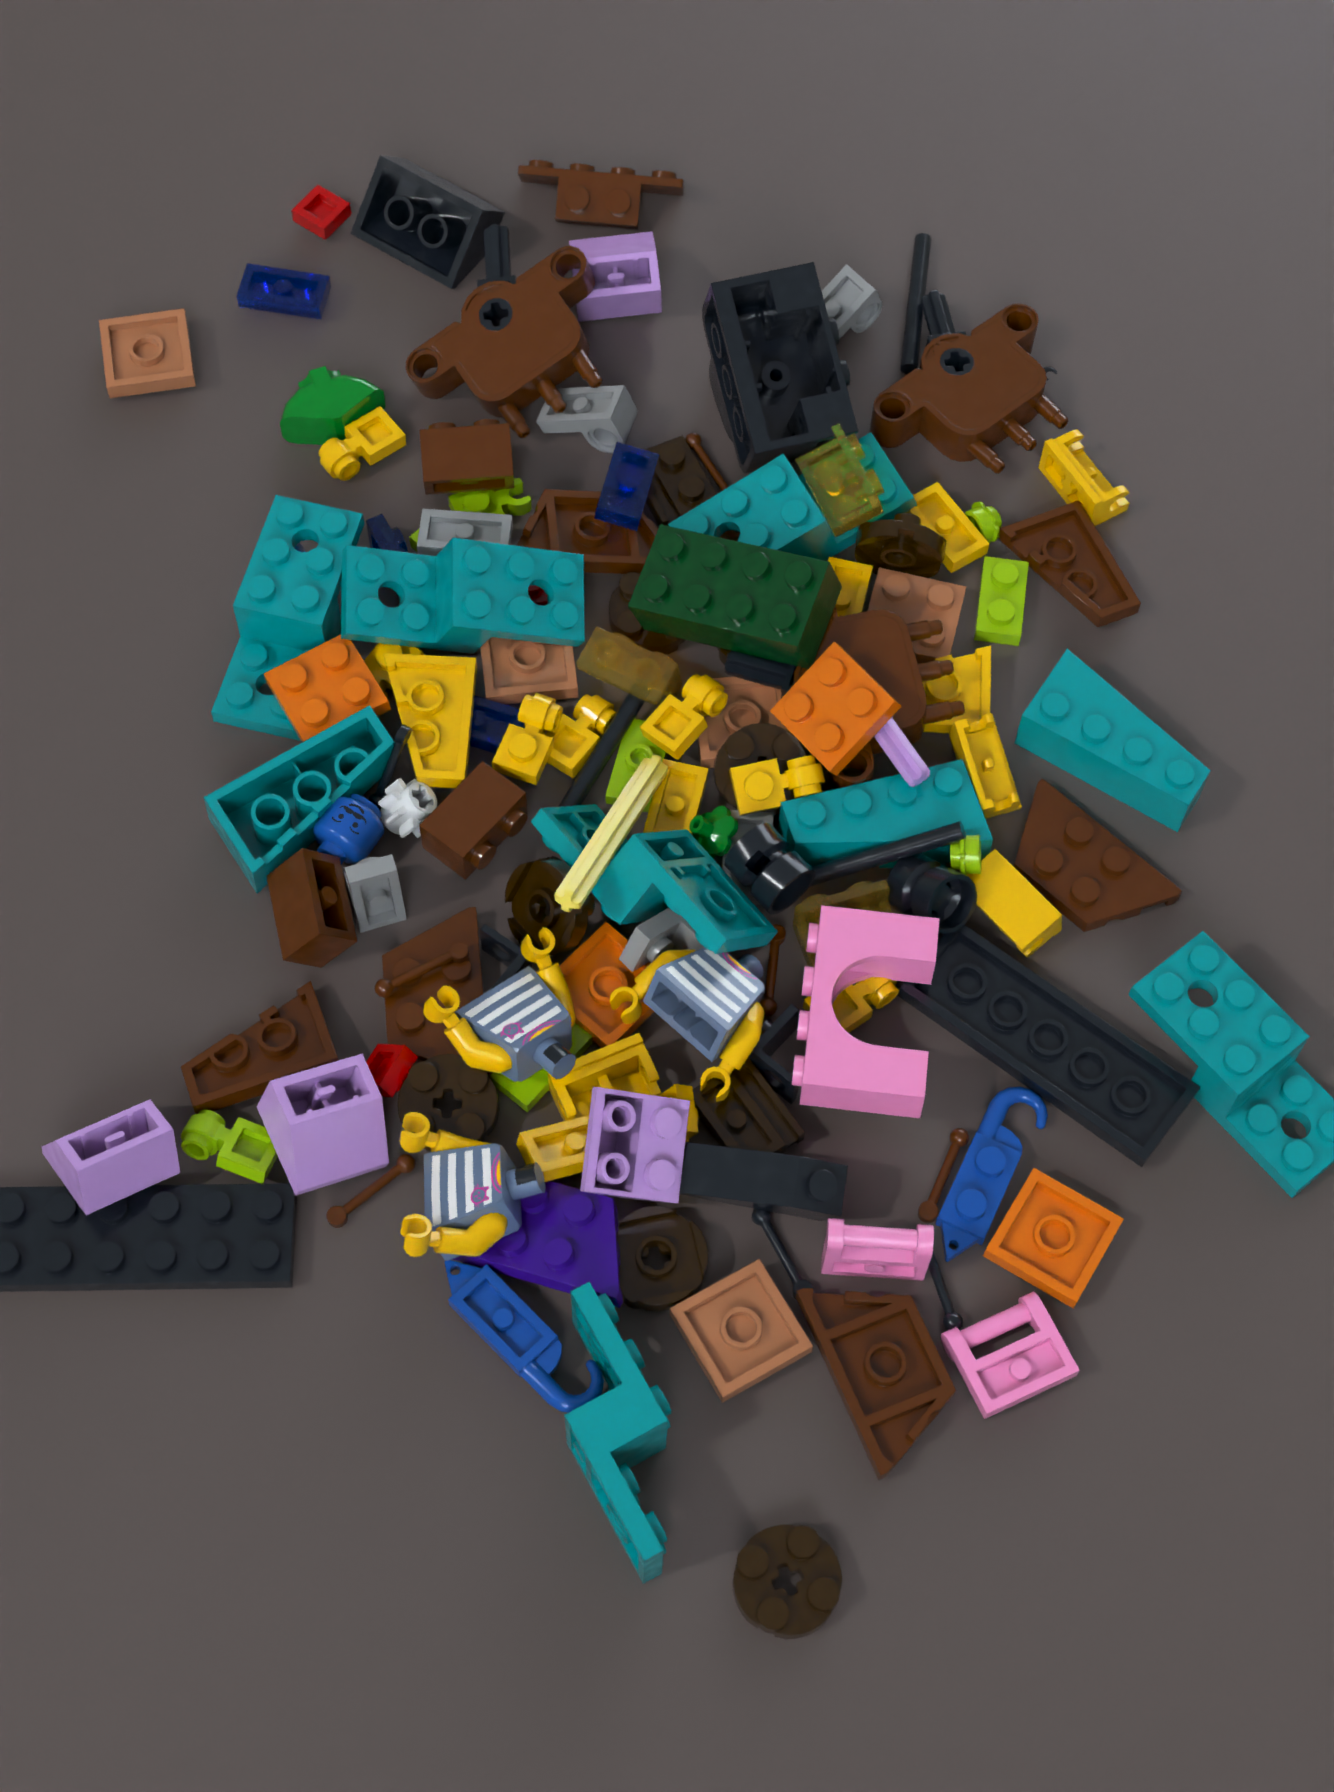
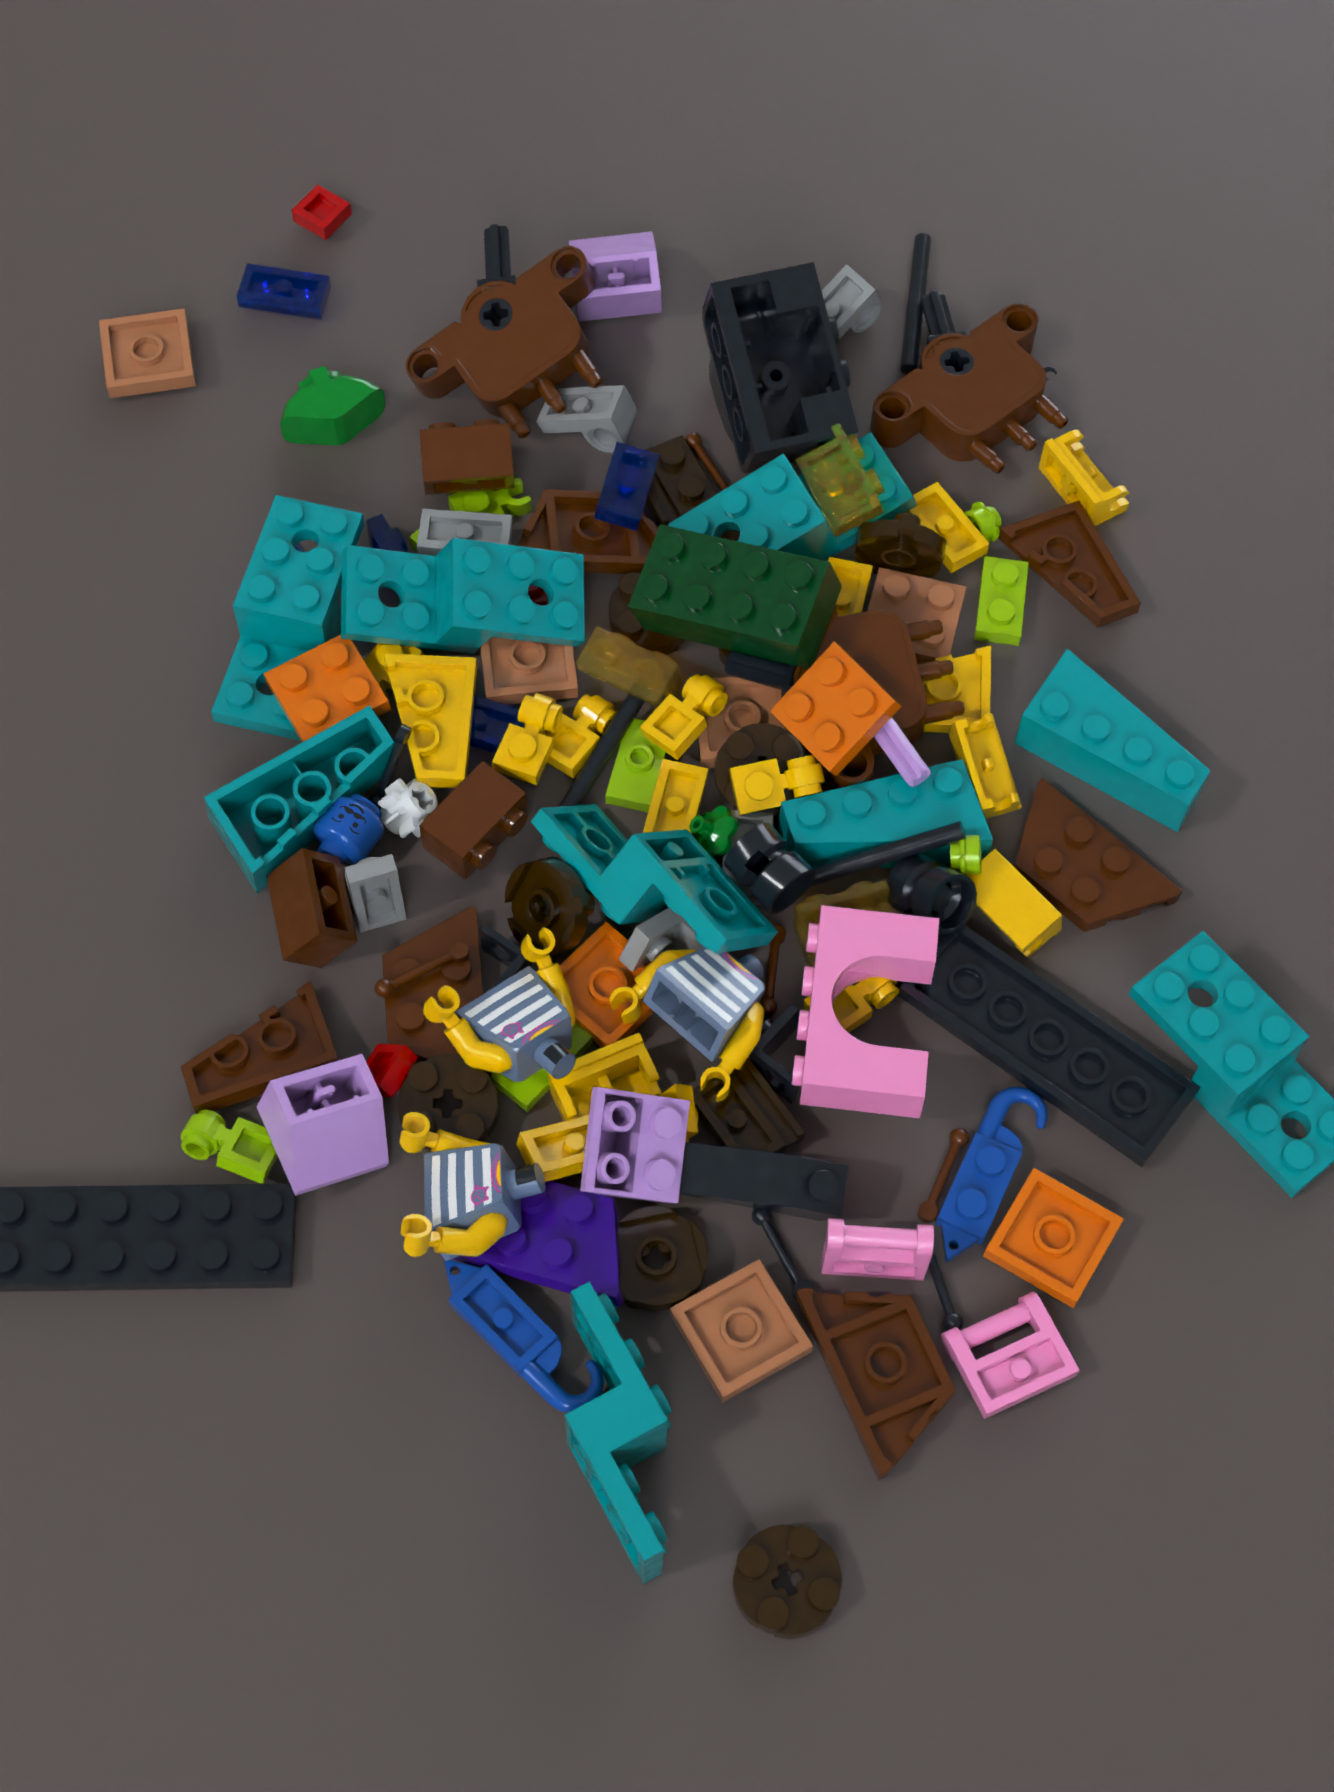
(115, 1156): lavender slope -> none
(338, 1216): reddish brown hinge -> none
(369, 436): yellow plate -> none
(424, 220): black slope -> none
(599, 196): reddish brown bracket -> none
(610, 834): light yellow axle -> none

